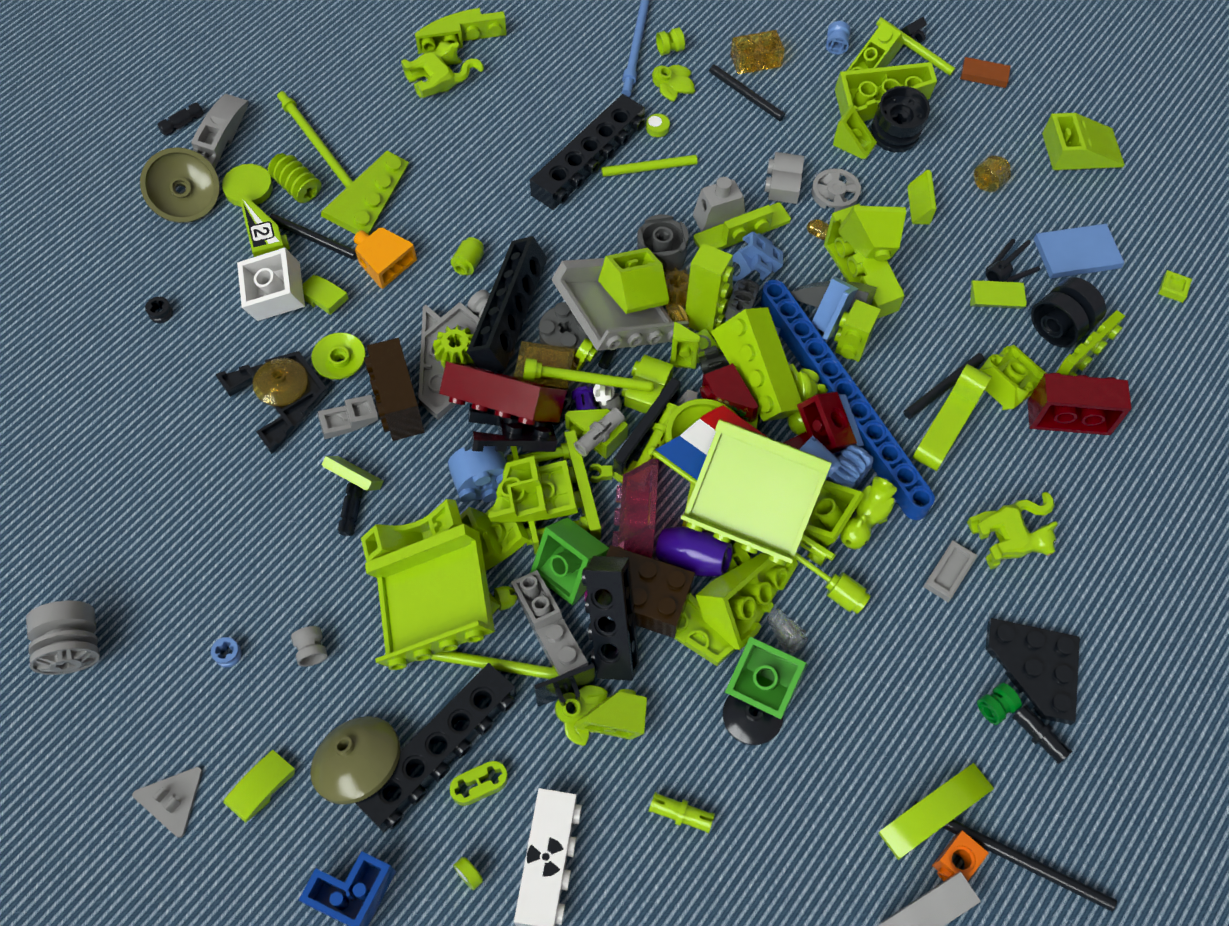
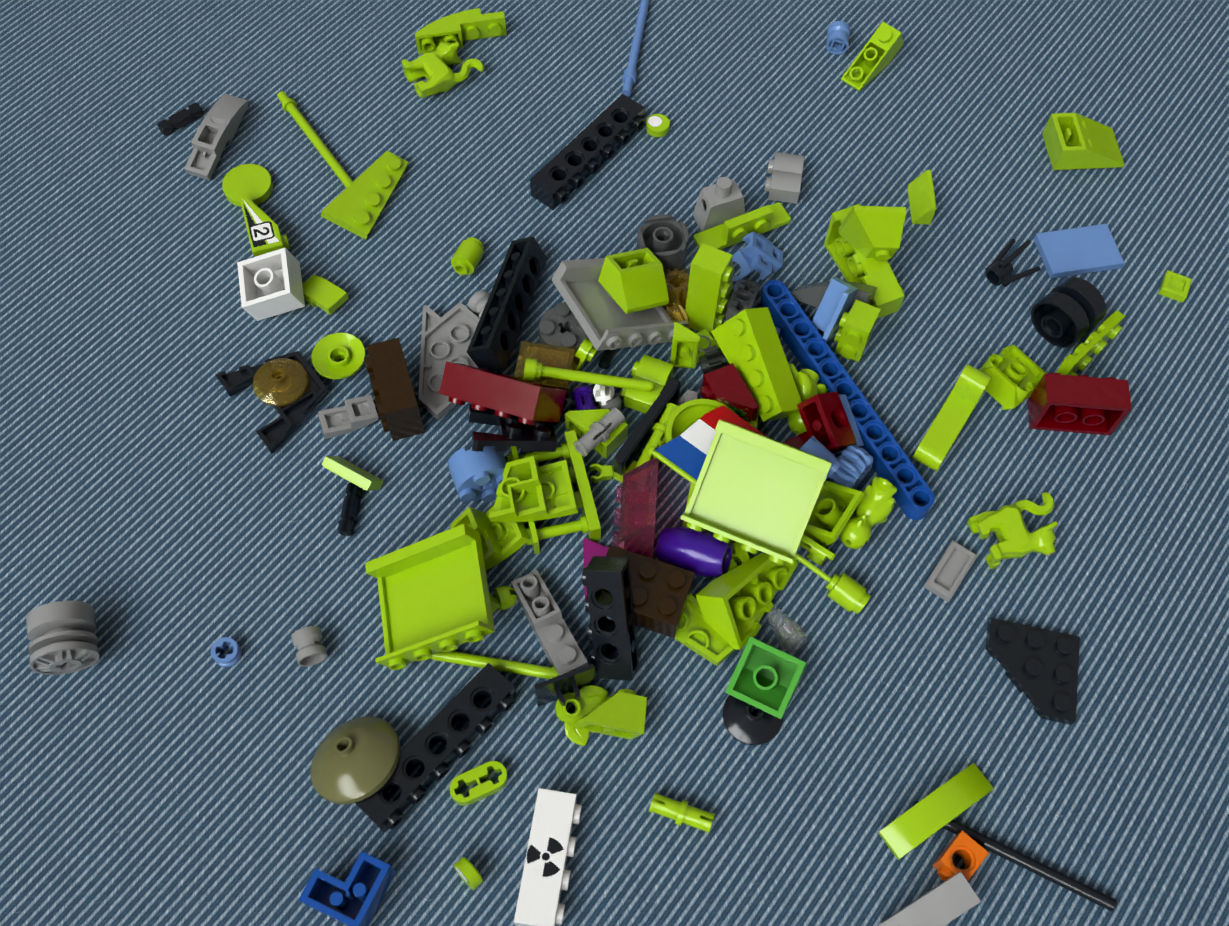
(162, 303): black bush -> none
(171, 799): light grey piece -> none
(179, 168): olive dish -> none
(258, 785): lime slope -> none
(294, 177): lime piece -> none
(314, 237): black bar -> none
(383, 255): light orange torso -> none
(389, 538): lime arch -> none
(453, 346): lime gear -> none
(564, 555): bright green slope -> none
(649, 165): lime bar -> none
(670, 41): lime wheel -> none
(673, 81): lime plate -> none
(746, 92): black bar -> none
(757, 52): clear yellow brick -> none
(818, 228): clear yellow arm -> none
(835, 189): light grey piece -> none
(853, 135): lime slope -> none
(866, 86): lime wedge -> none
(900, 118): black wheel -> none
(913, 30): black tile -> none
(922, 51): lime bar -> none
(941, 388): black bar -> none
(985, 72): dark orange tile -> none
(992, 173): clear yellow head -> none
(997, 294): lime slope -> none
(999, 703): green wheel -> none
(1042, 734): black pin -> none

